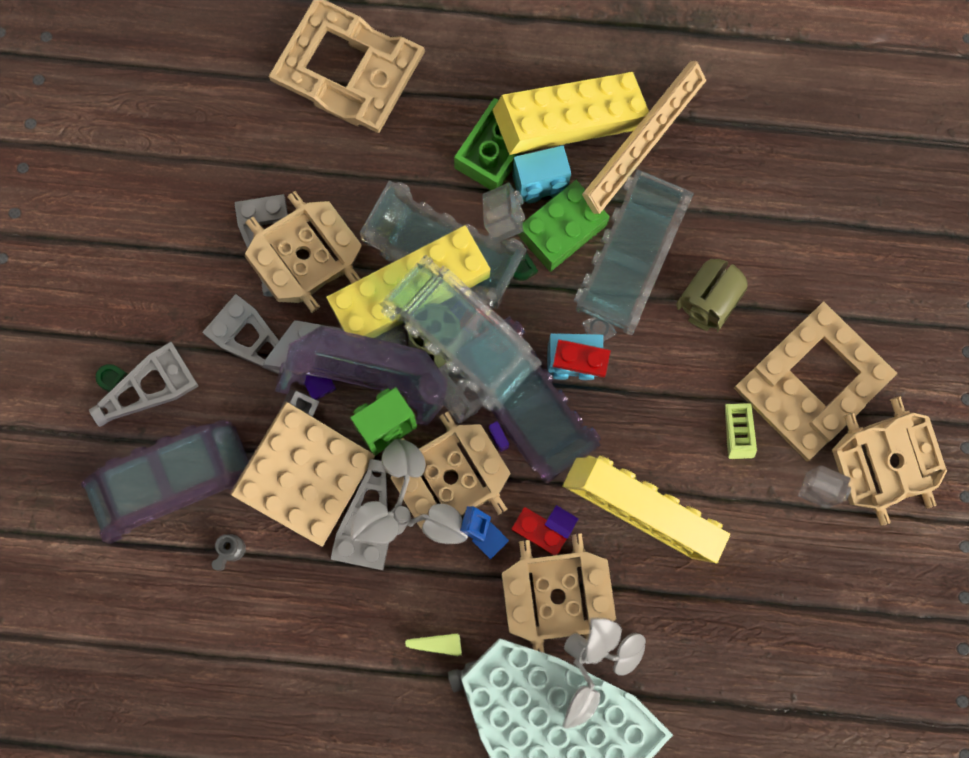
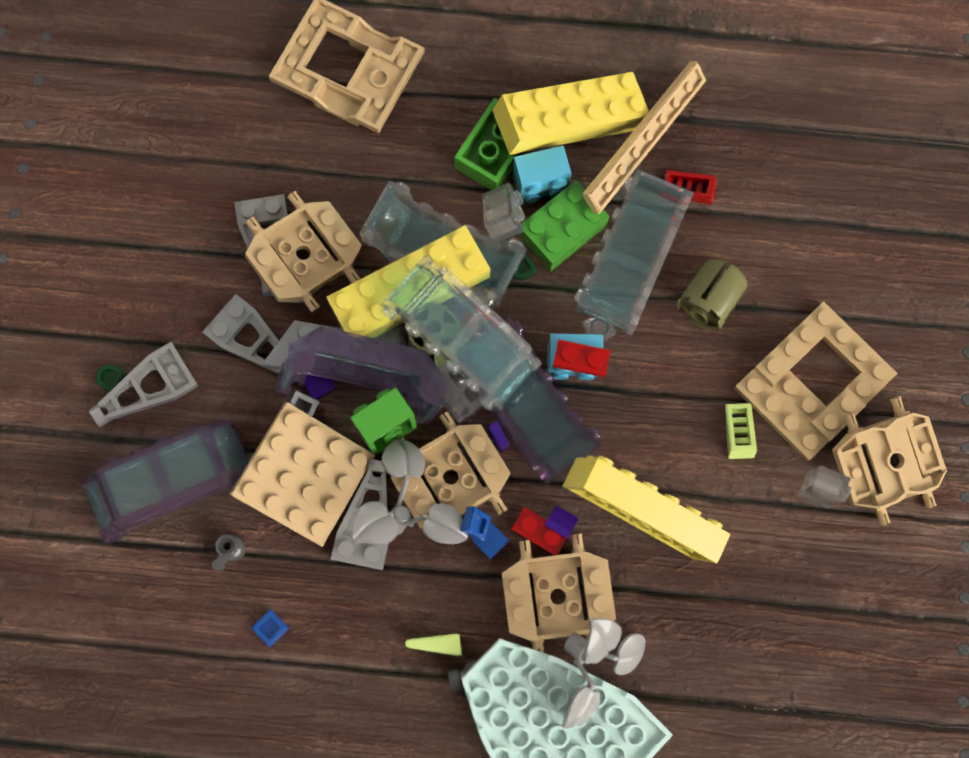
(270, 628): none -> blue tile
(700, 179): none -> red slope

